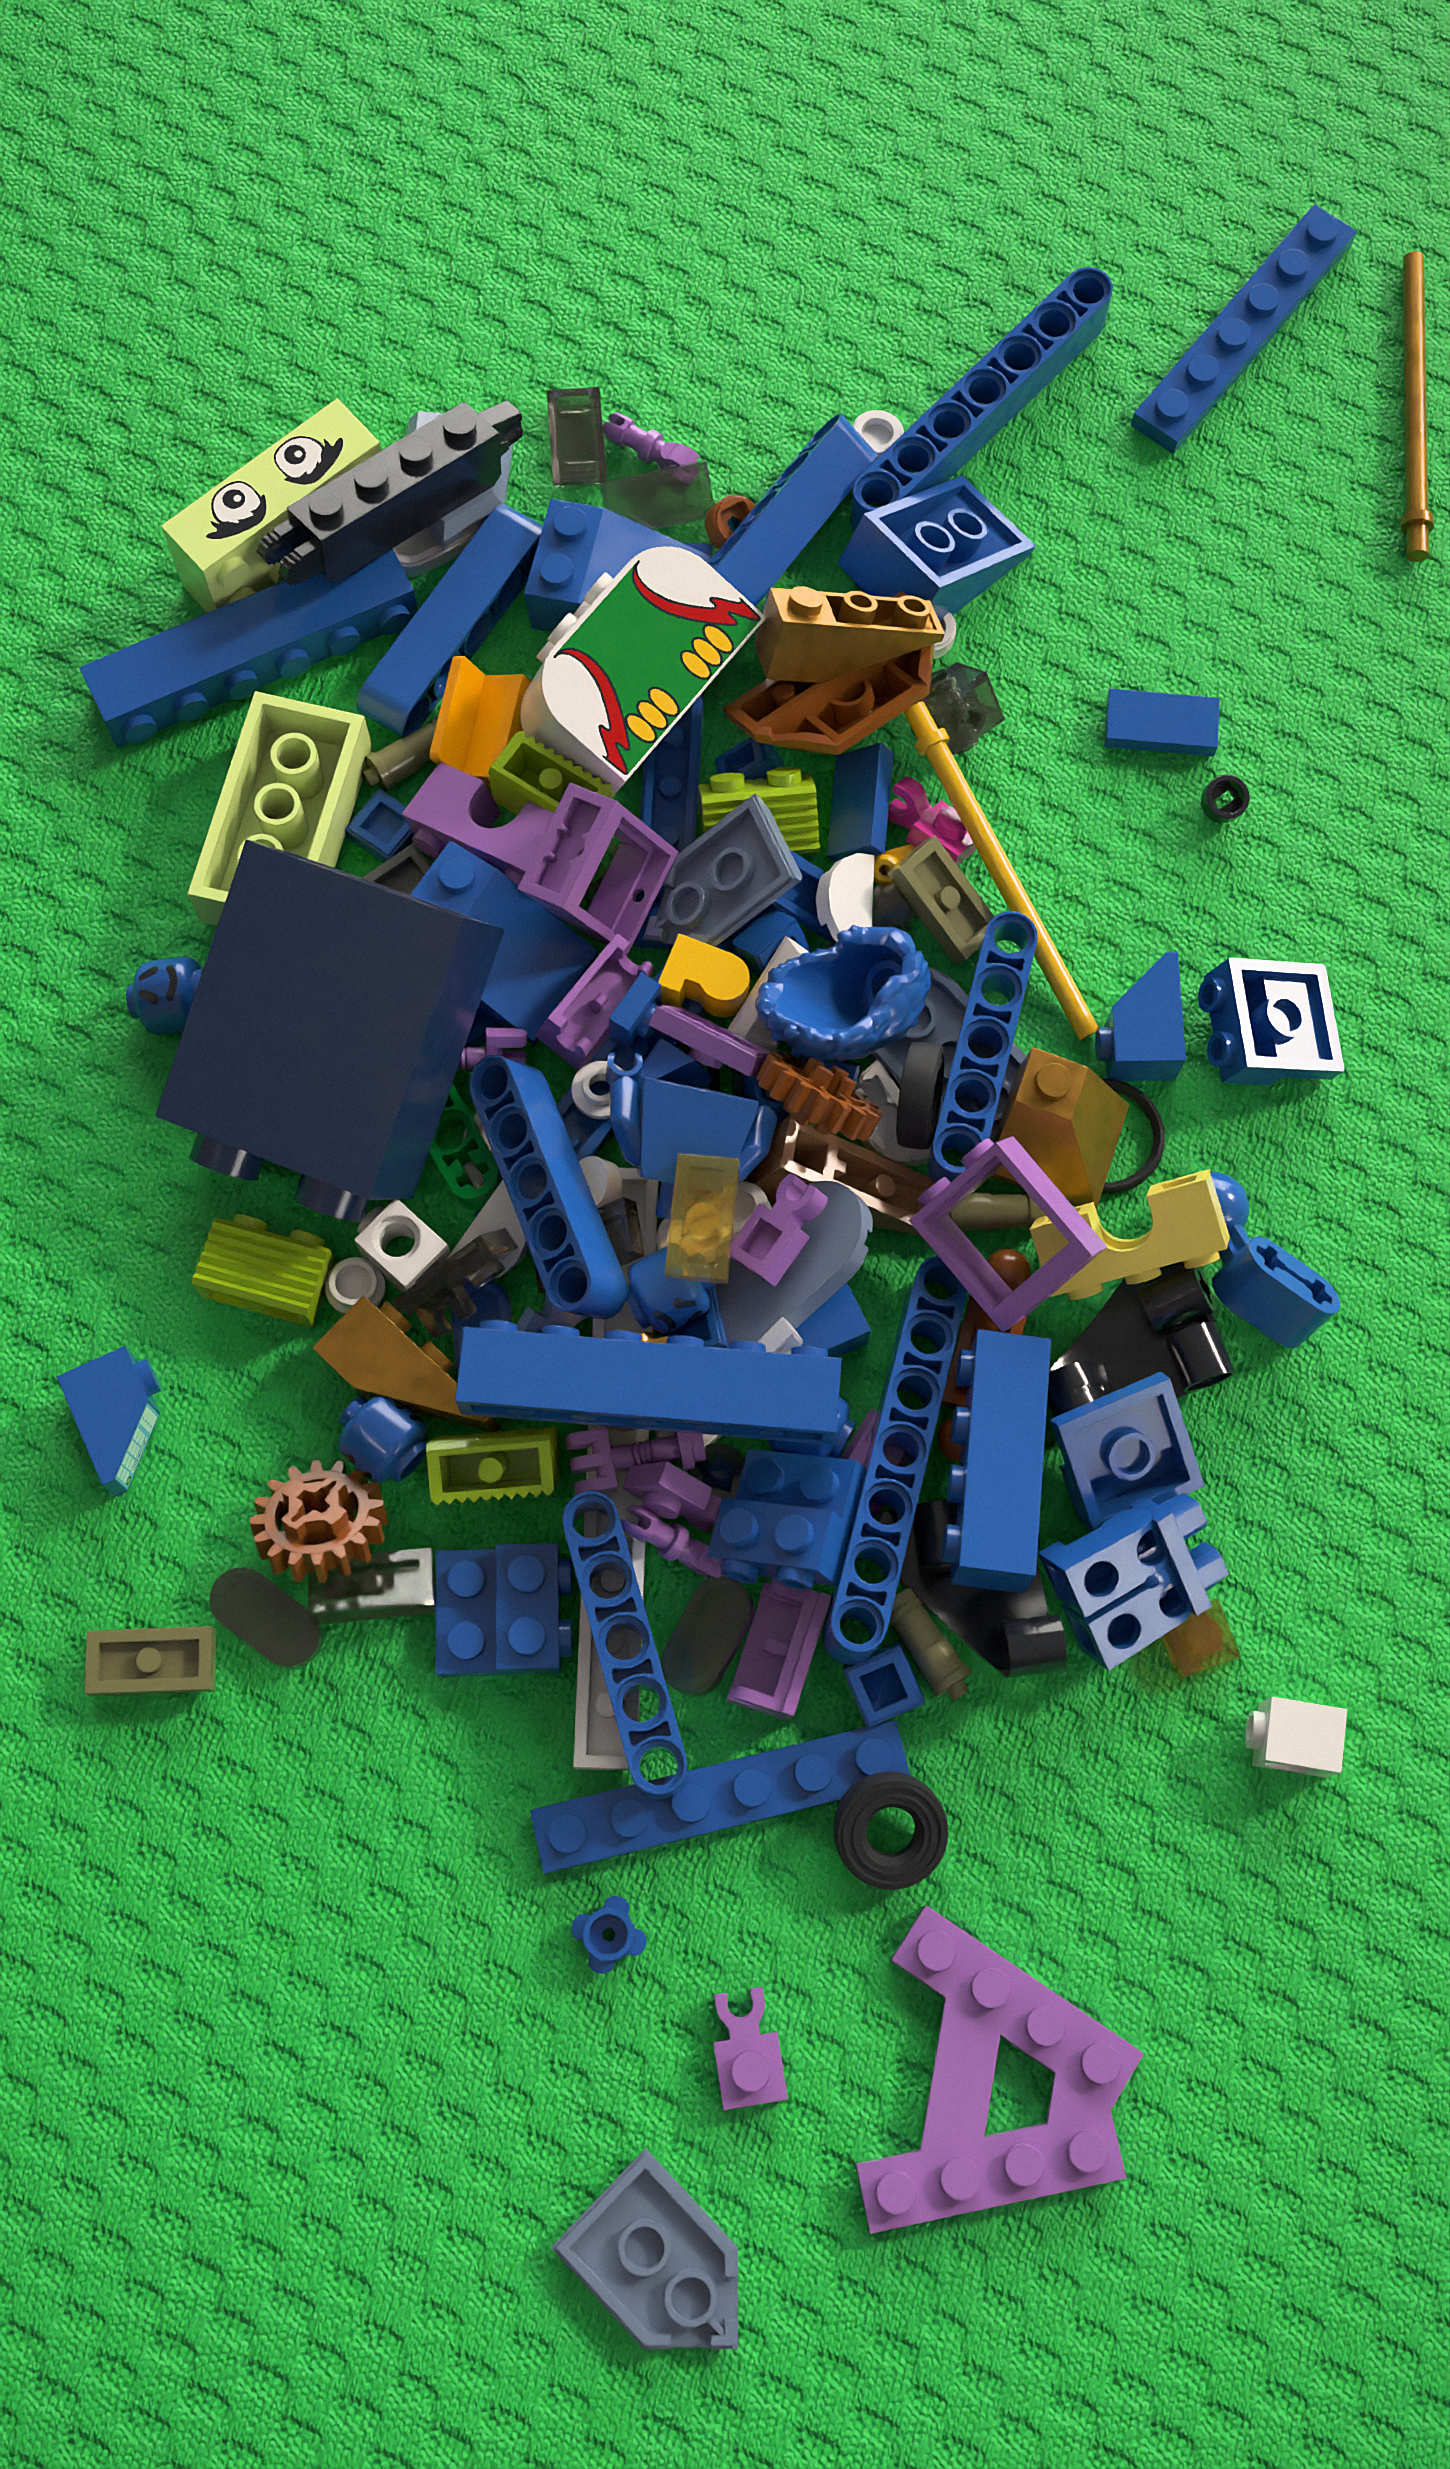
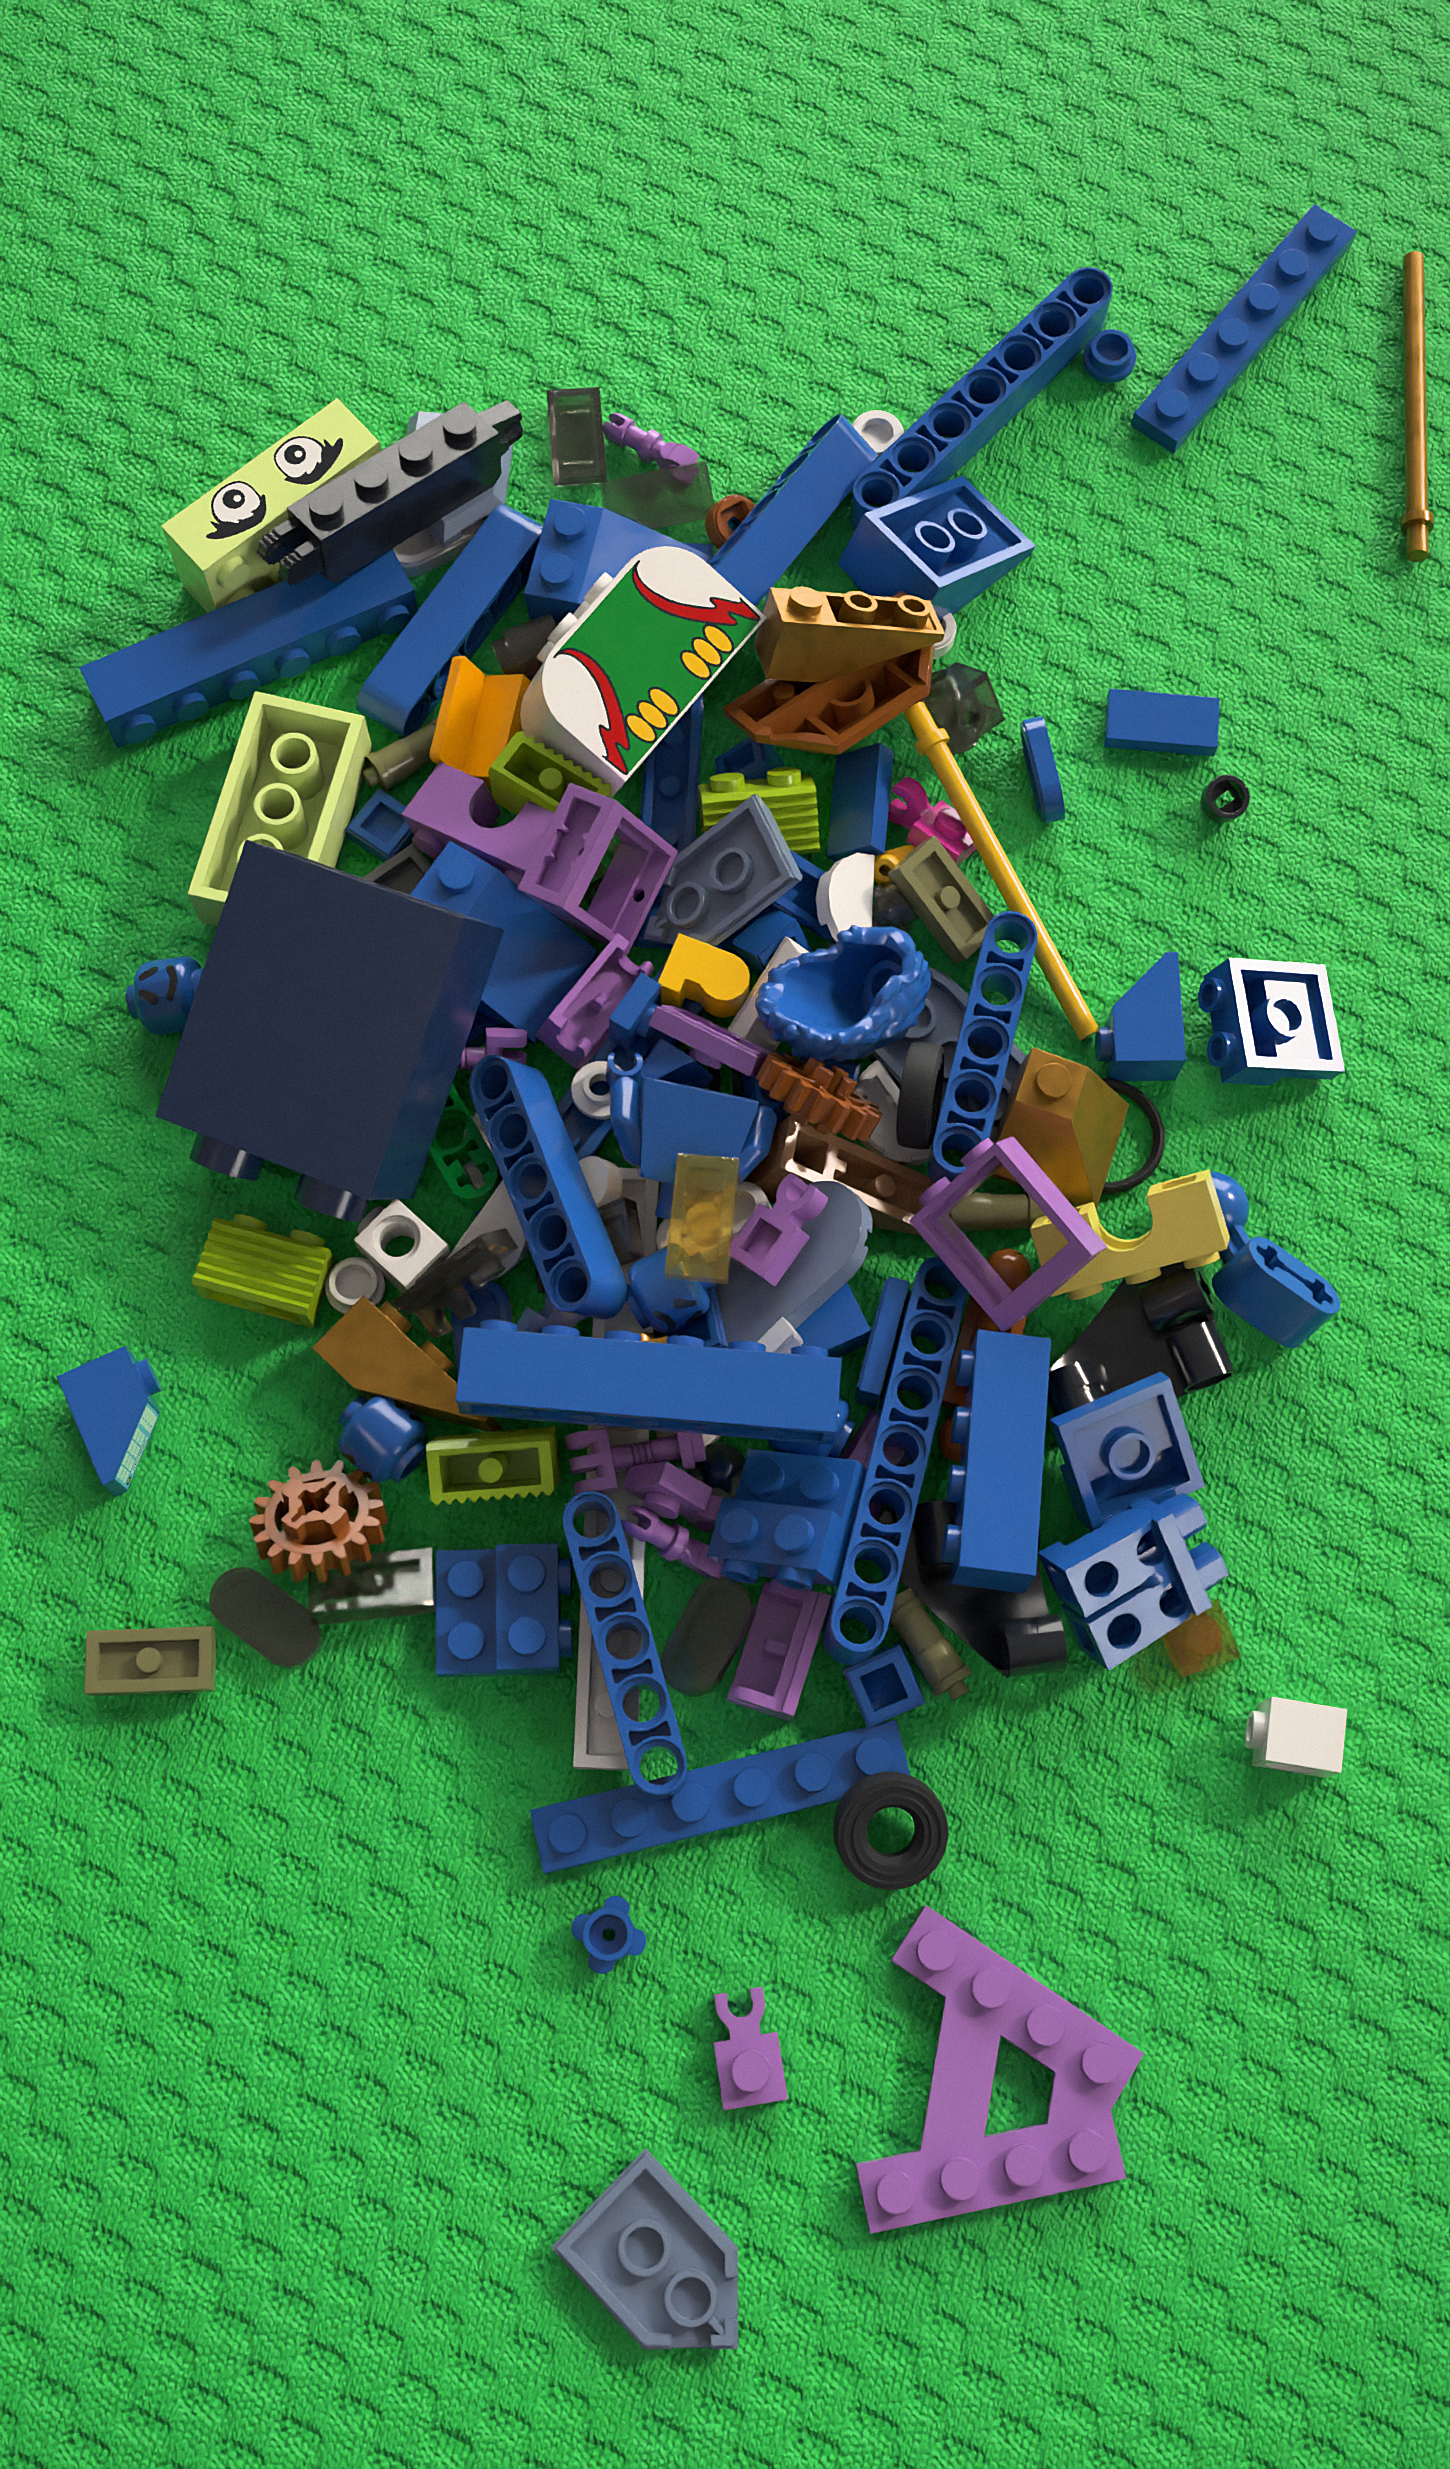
(522, 644): none -> clear smoke brick
(881, 1342): none -> blue tile
(1042, 770): none -> blue tile
(1109, 356): none -> blue plate

